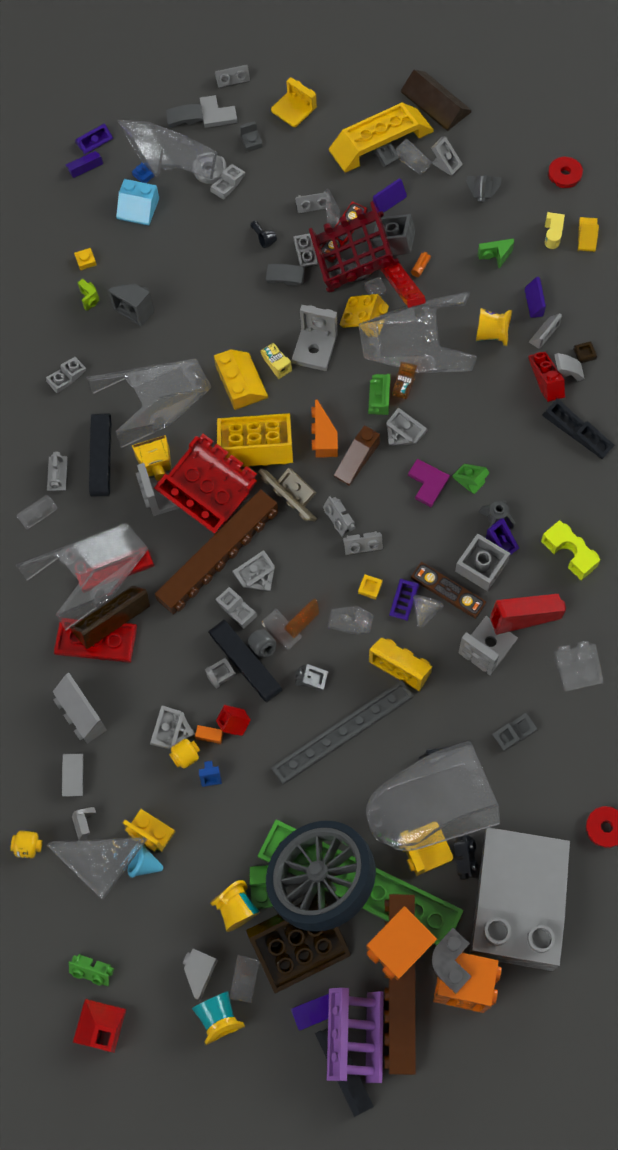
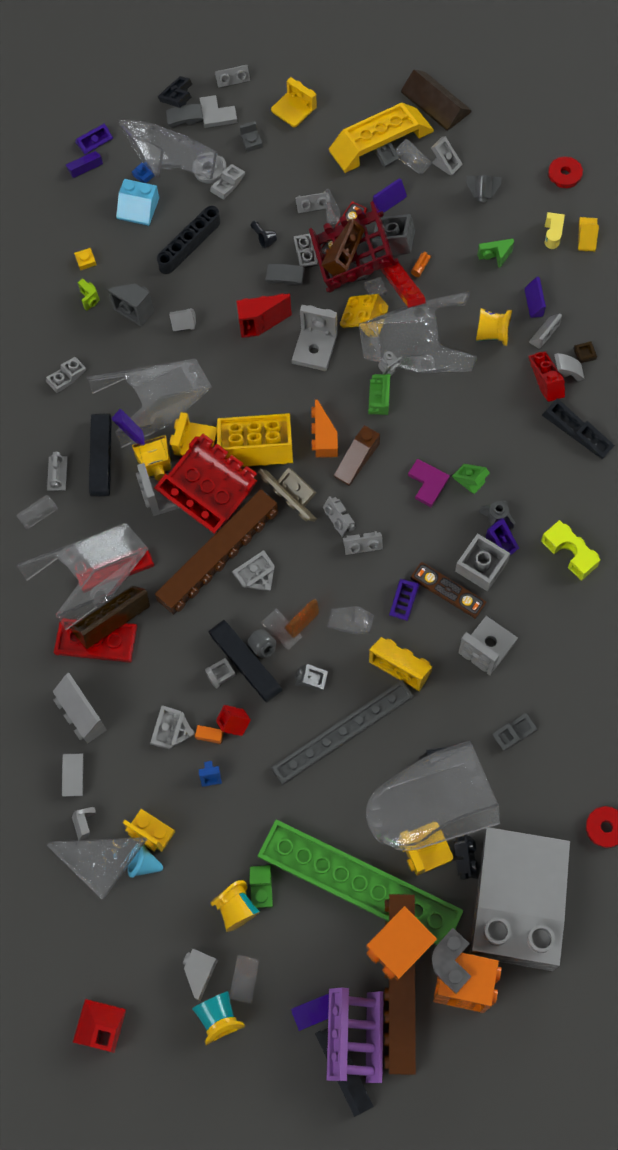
(26, 844): yellow head -> none
(81, 967): bright green hinge -> none
(124, 422): none -> dark purple slope
(176, 93): none -> black plate
(183, 319): none -> light grey tile
(184, 753): yellow head -> none
(186, 432): none -> yellow bracket
(207, 220): none -> black beam
(236, 608): light grey slope -> none
(240, 378): yellow slope -> none
(262, 313): none -> red slope
(276, 360): light yellow leg -> none
(294, 953): dark brown slope -> none
(320, 876): wheel -> none
(343, 249): none -> reddish brown slope
(370, 586): yellow plate -> none
(389, 363): none -> light grey hinge
(404, 380): clear orange leg -> none
(404, 429): light grey slope -> none
(426, 609): clear hat -> none
(526, 612): red slope -> none
(578, 665): clear plate -> none

